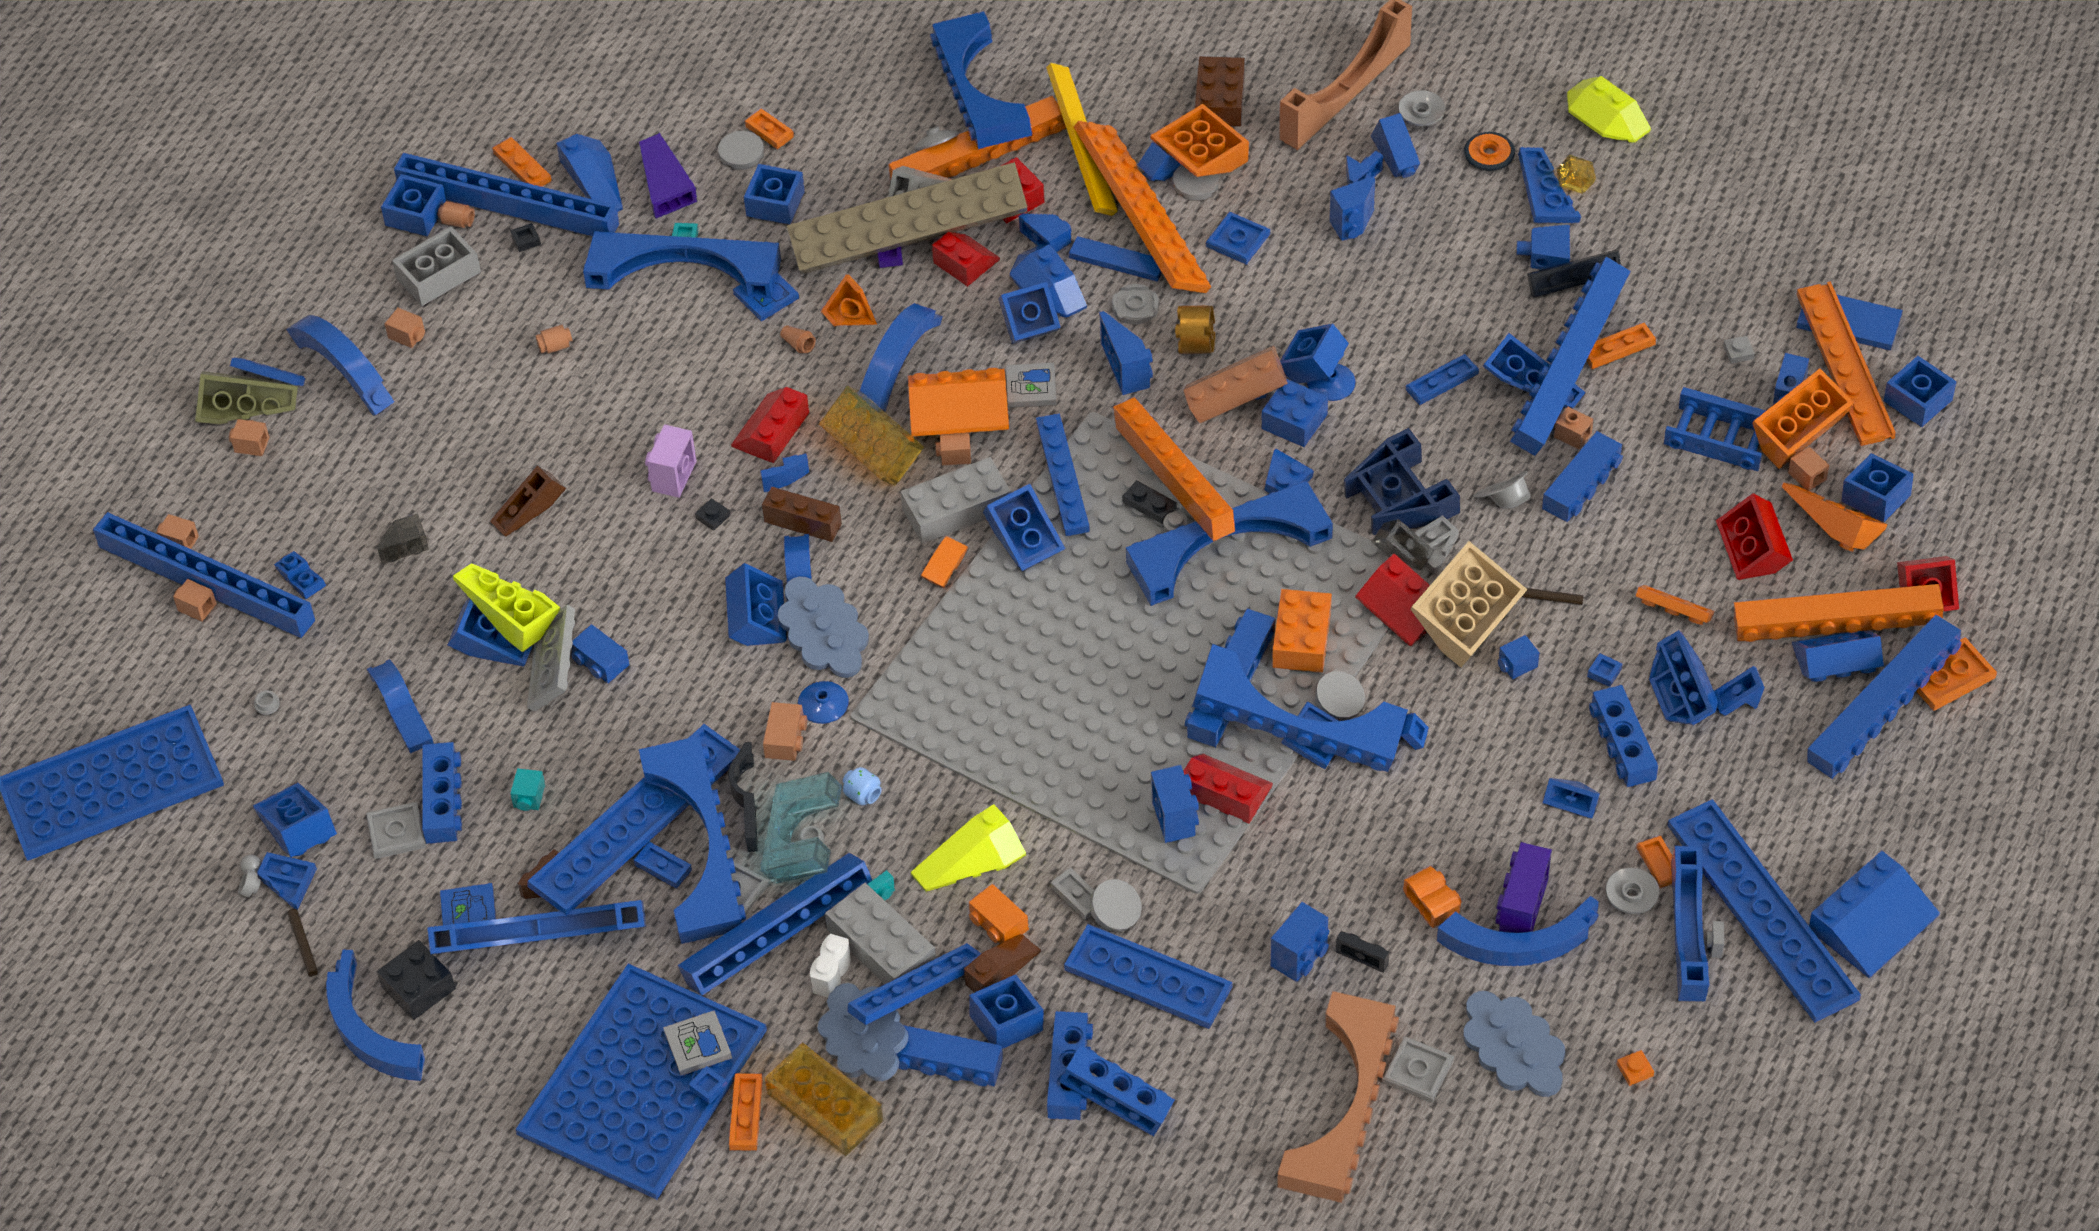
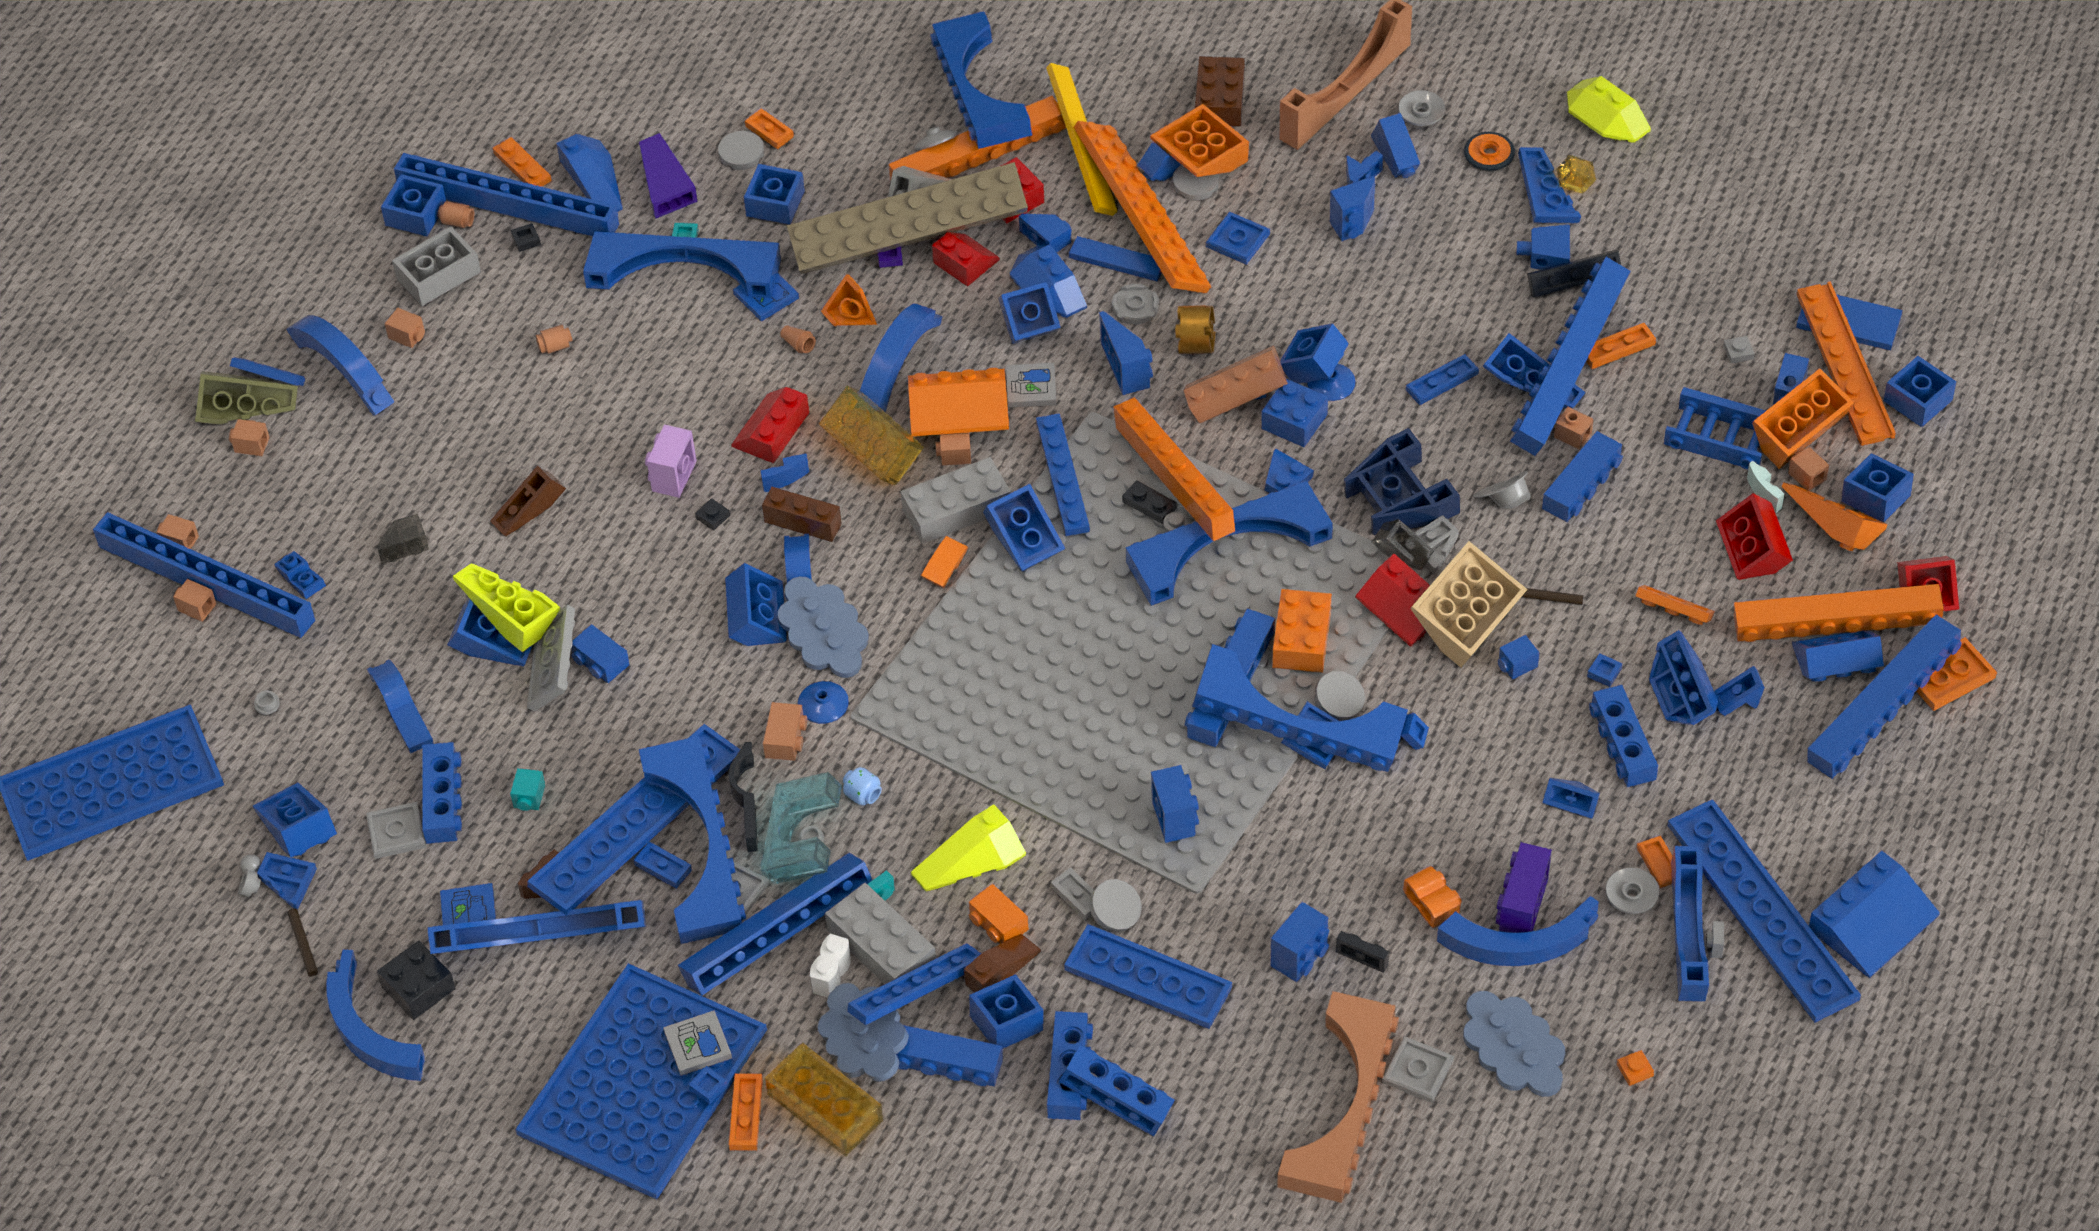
(1226, 787): red slope -> none
(1759, 480): none -> light aqua slope

